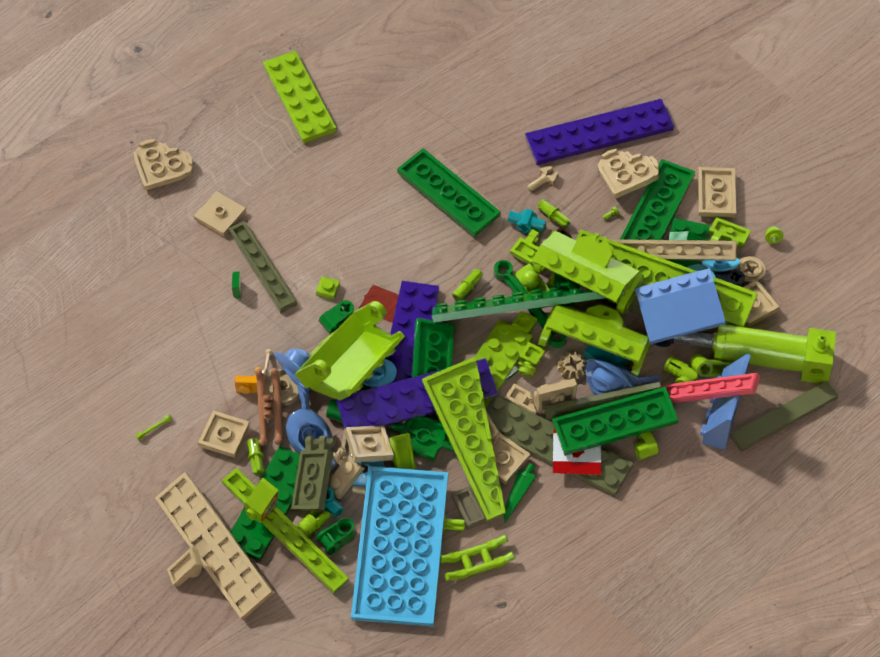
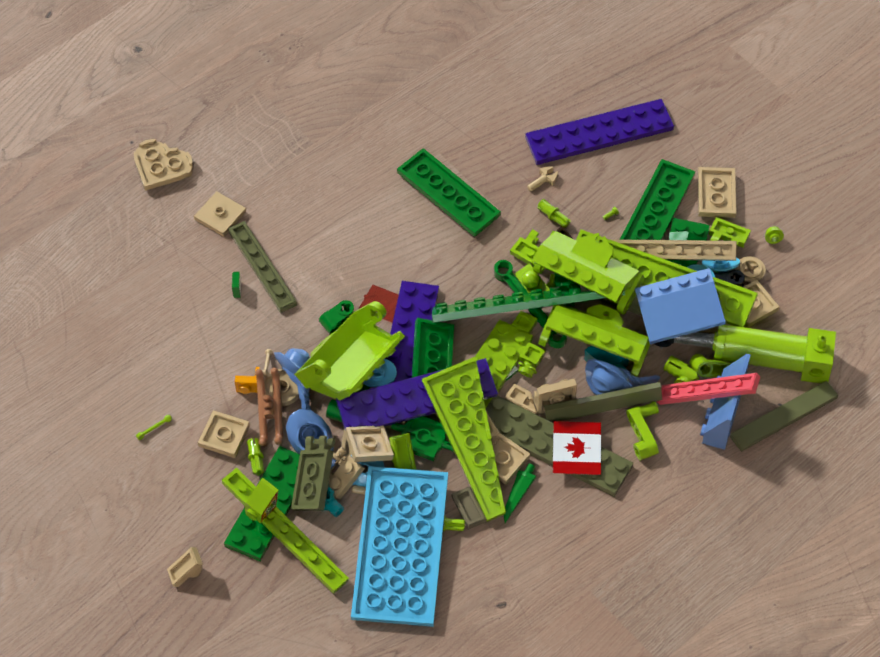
(216, 545): tan plate -> none
(299, 97): lime plate -> none
(310, 524): lime hinge -> none
(328, 288): lime plate -> none
(334, 538): green piece -> none
(467, 285): lime axle -> none
(484, 550): lime piece -> none
(526, 221): teal axle -> none
(568, 371): tan gear -> none
(615, 421): green plate -> none
(626, 171): tan plate -> none

